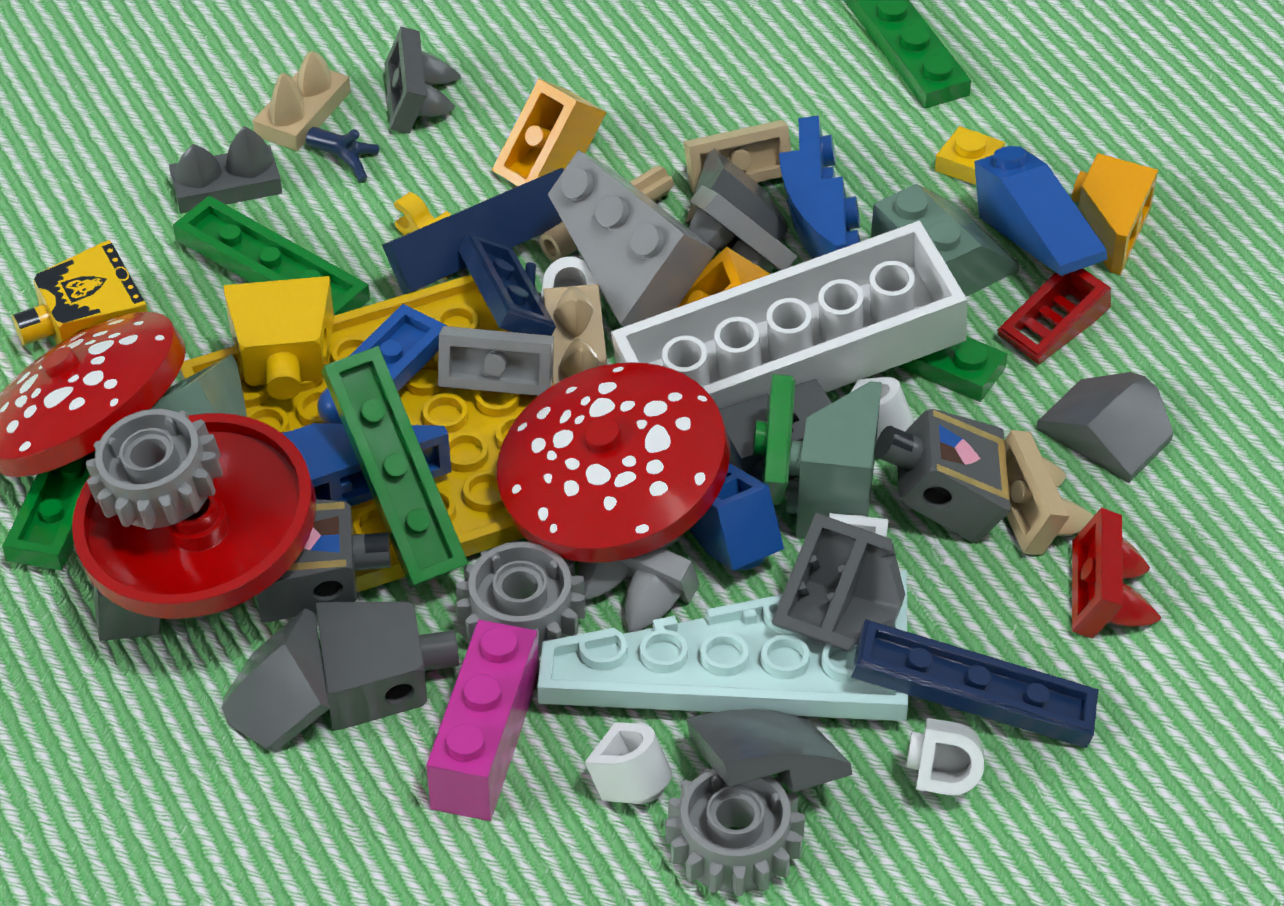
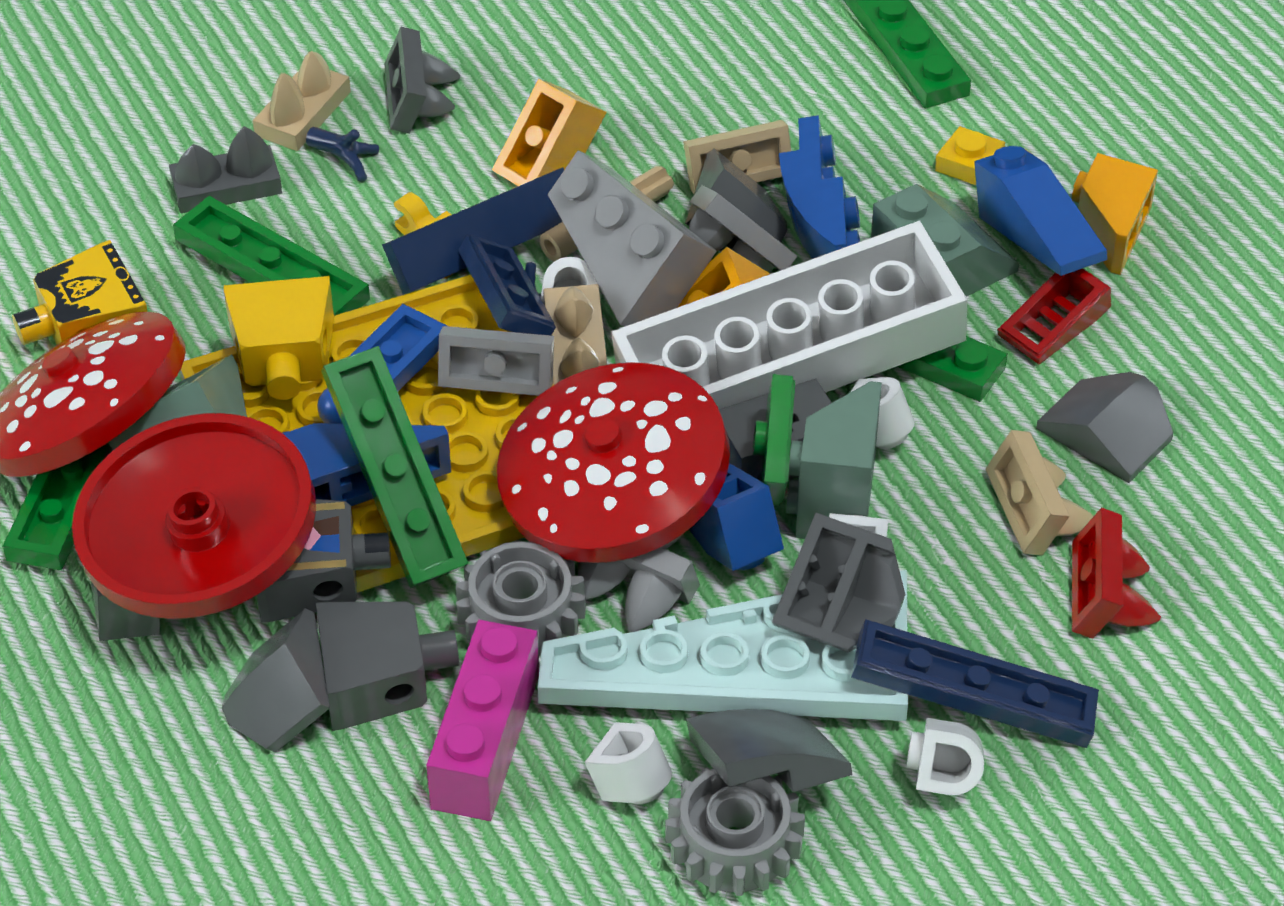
(154, 468): light grey gear -> none
(950, 471): dark grey torso -> none

